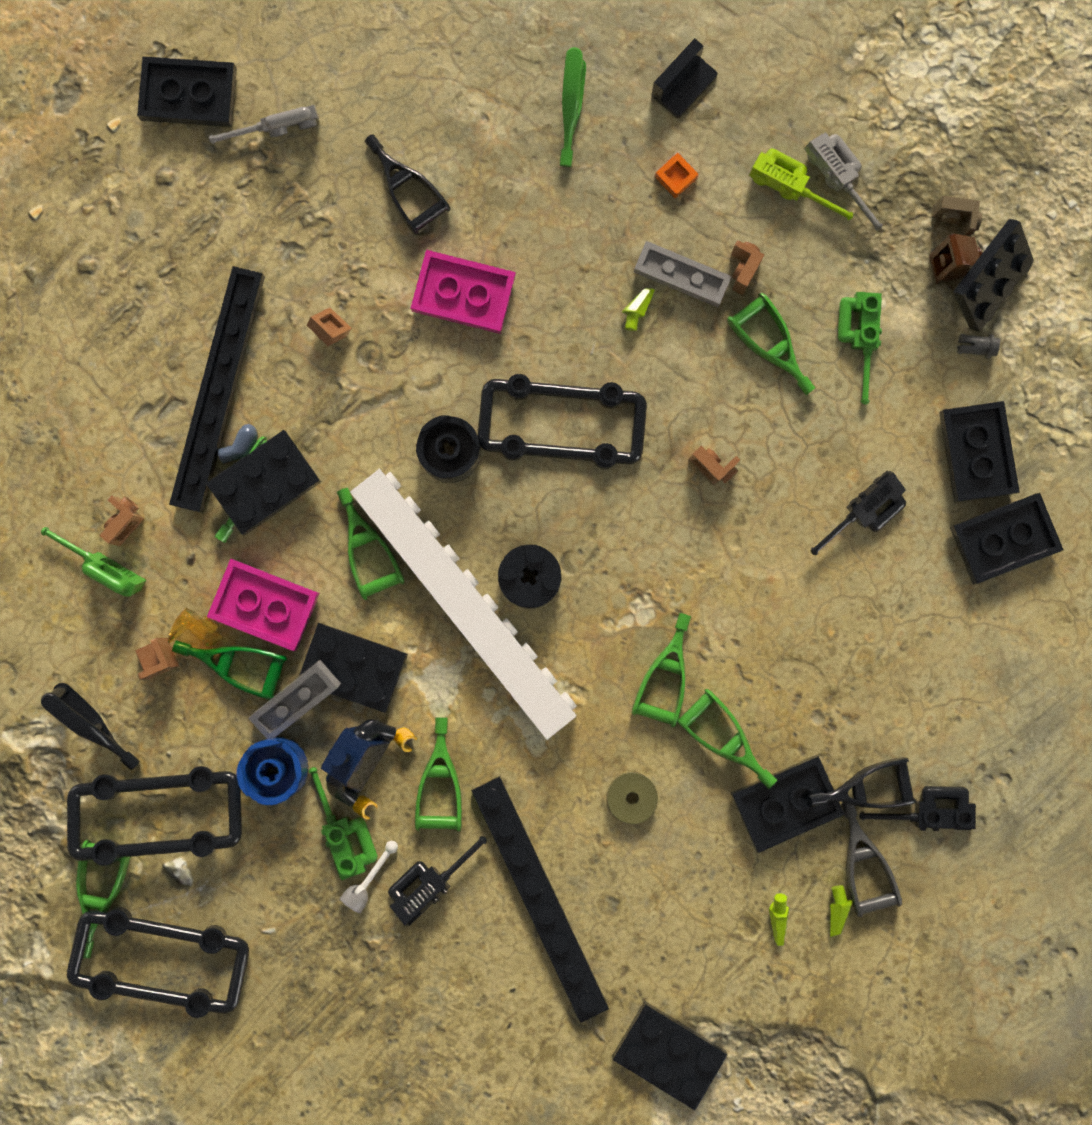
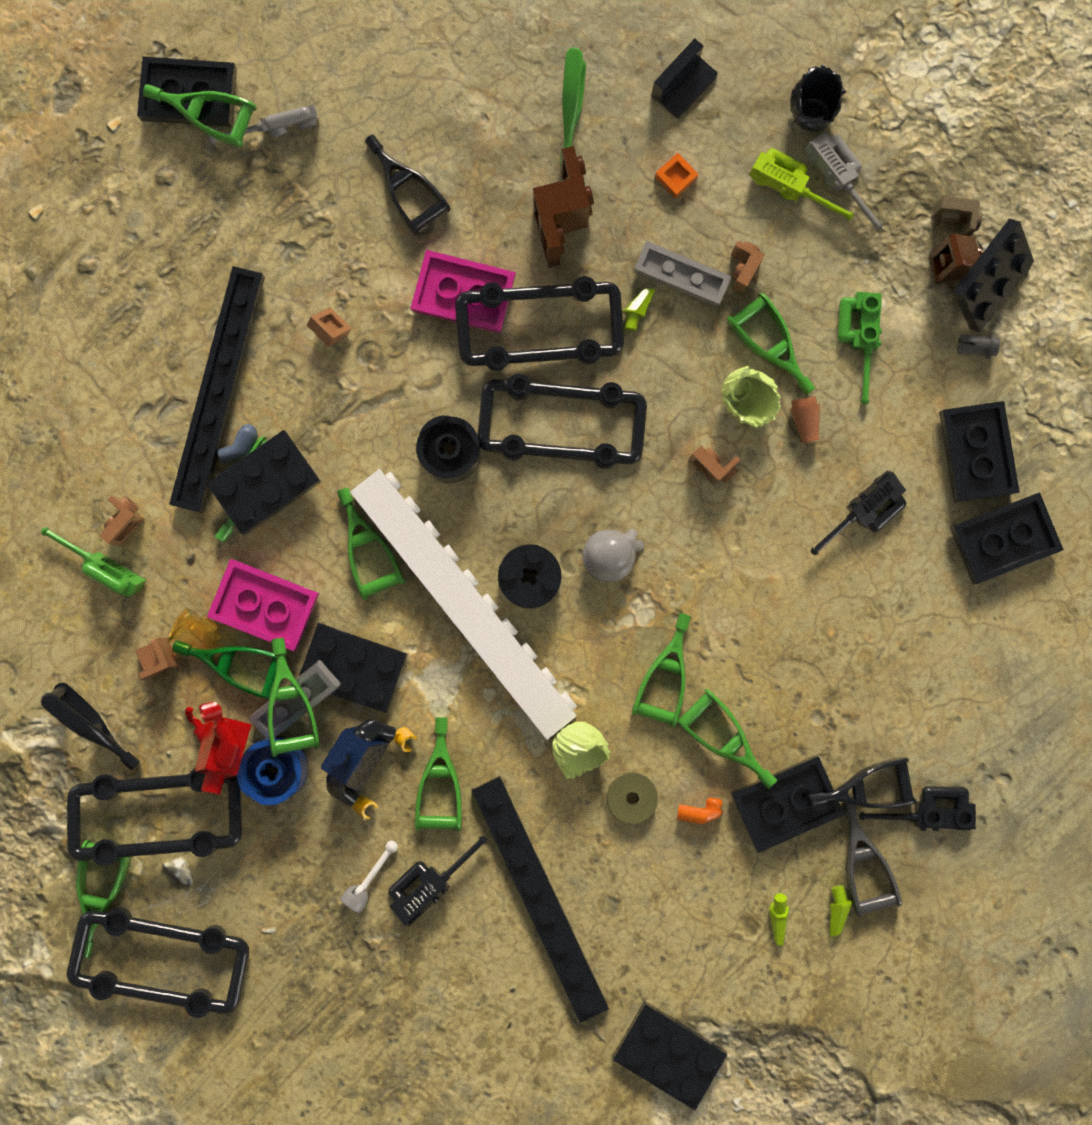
(196, 103): none -> bright green piece
(221, 745): none -> red torso
(284, 693): none -> bright green piece
(338, 840): bright green piece -> none
(493, 295): none -> black bar
(562, 206): none -> reddish brown bracket
(579, 749): none -> yellowish green hair
(611, 554): none -> light grey hat
(701, 815): none -> orange arm
(750, 397): none -> yellowish green hair
(806, 418): none -> nougat cone
(817, 98): none -> black hair

